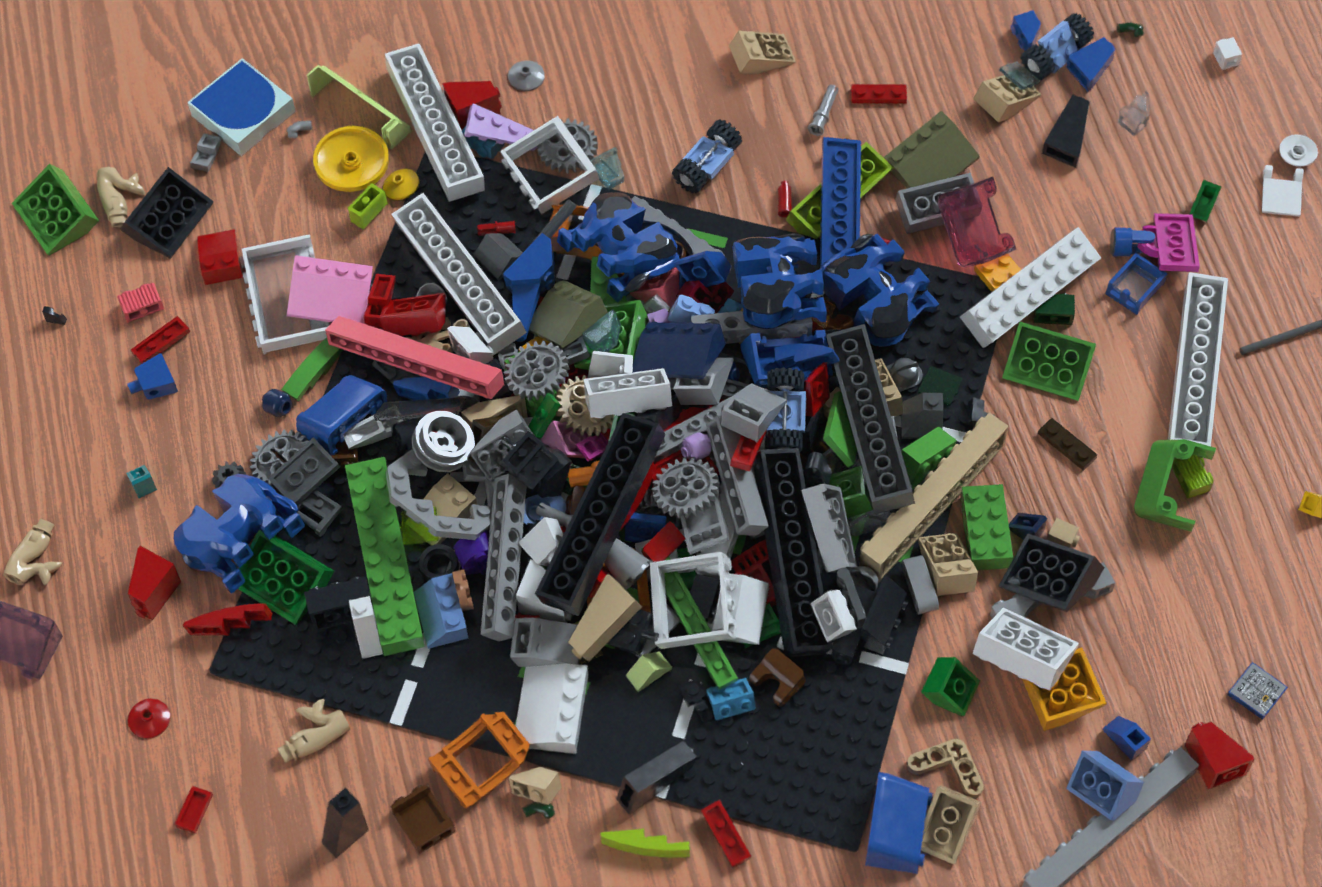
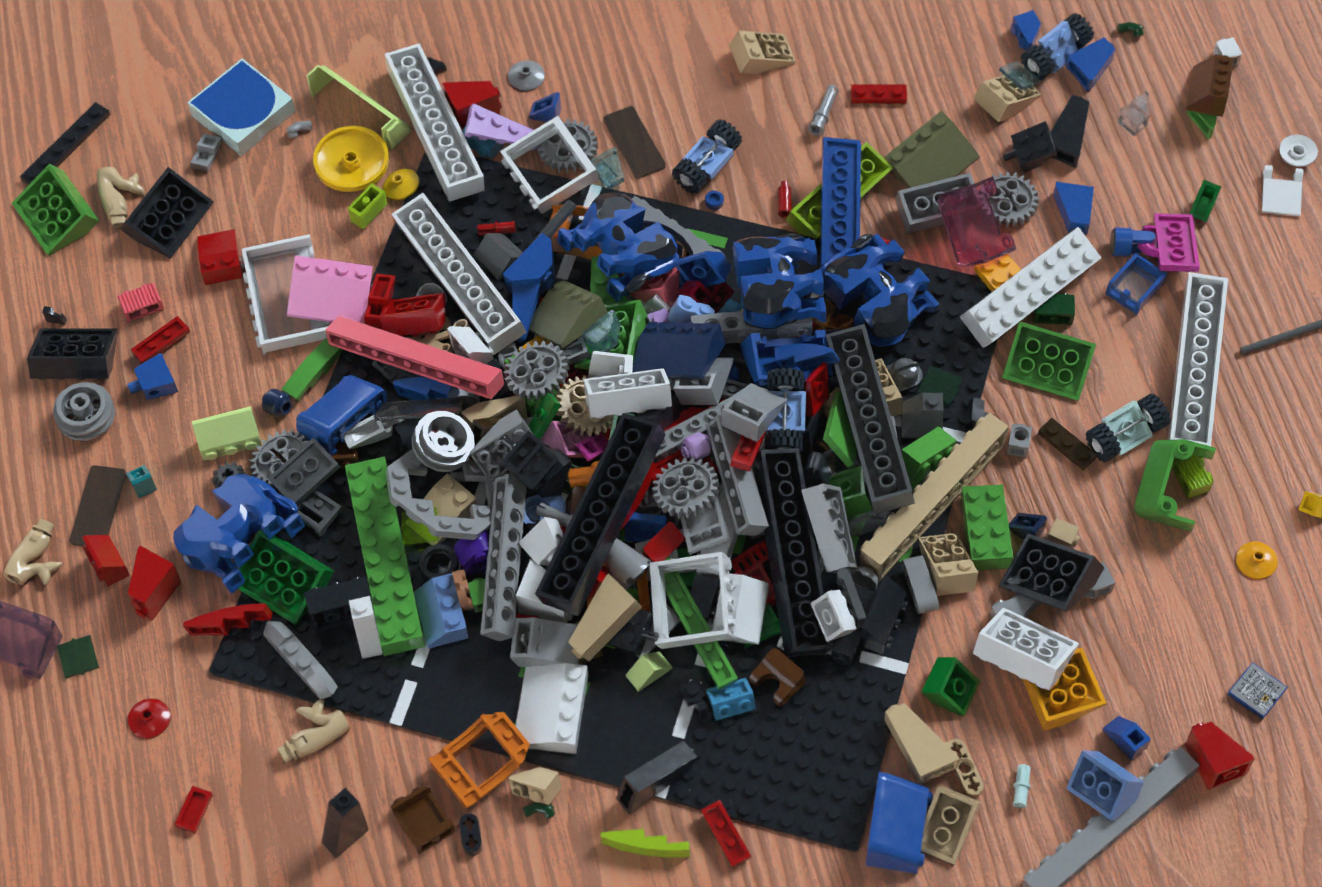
(68, 141): none -> black plate
(72, 353): none -> black slope
(77, 656): none -> clear green piece
(78, 402): none -> light grey wheel
(98, 503): none -> clear smoke piece
(104, 558): none -> red slope
(226, 433): none -> yellowish green slope
(300, 659): none -> light grey brick
(437, 66): none -> black tile
(475, 833): none -> black beam
(477, 590): none -> bright green brick
(546, 108): none -> blue slope
(634, 142): none -> clear smoke piece
(714, 200): none -> blue tile
(919, 744): none -> tan slope
(1009, 199): none -> light grey gear
(1019, 447): none -> light grey brick
(1021, 786): none -> light aqua axle
(1032, 146): none -> black plate
(1074, 205): none -> blue slope
(1128, 427): none -> plate
(1205, 122): none -> bright green slope
(1210, 85): none -> reddish brown slope
(1254, 567): none -> light orange dish

